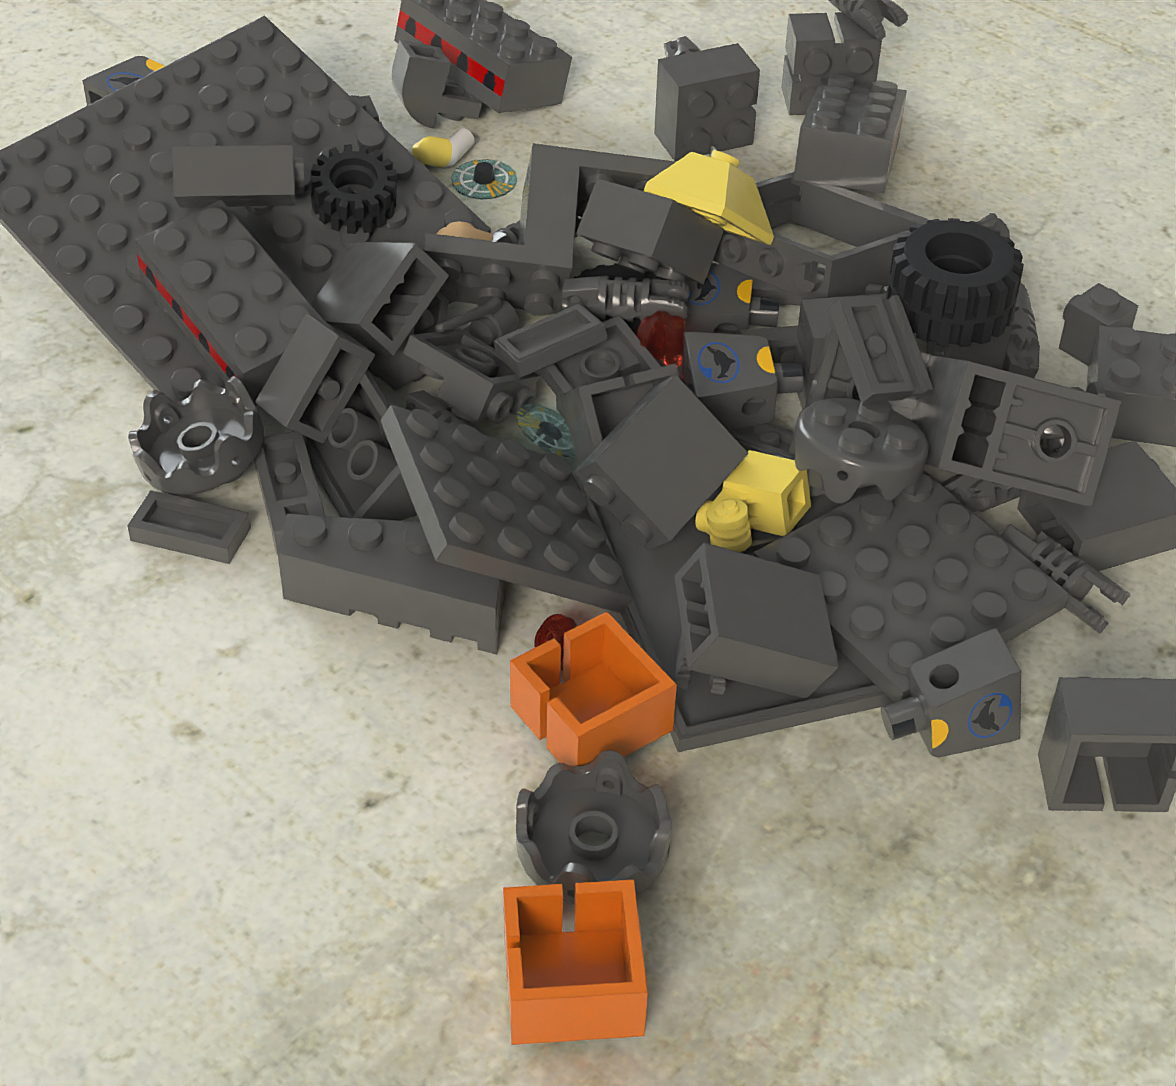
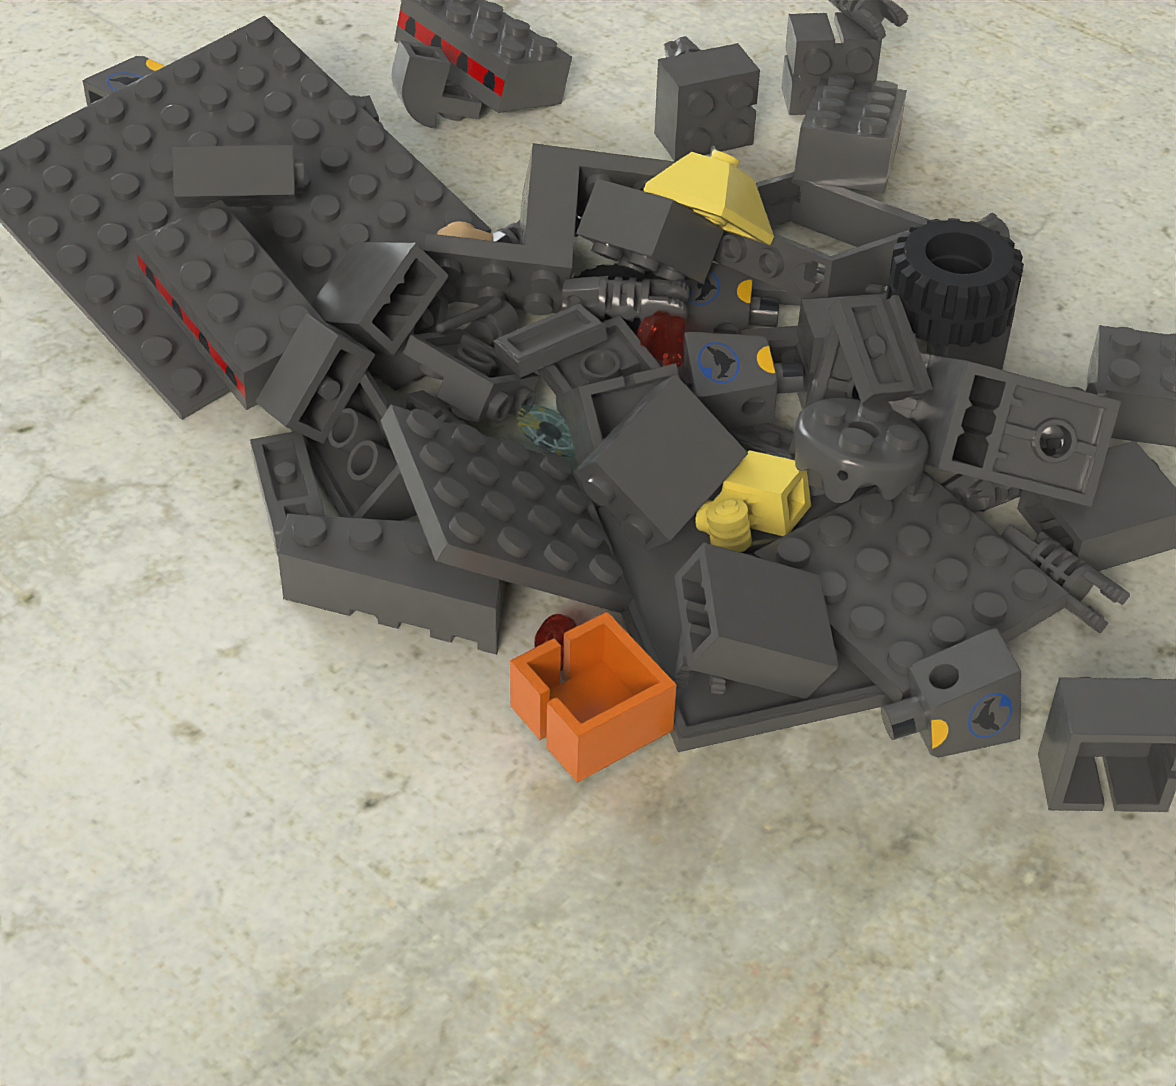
(172, 432): dark grey plate -> none
(189, 526): dark grey tile -> none
(348, 208): black tyre -> none
(443, 151): light yellow arm -> none
(484, 179): piece -> none
(576, 981): orange piece -> none
(600, 800): dark grey plate -> none
(1023, 343): dark grey hinge -> none
(1086, 313): dark grey brick -> none

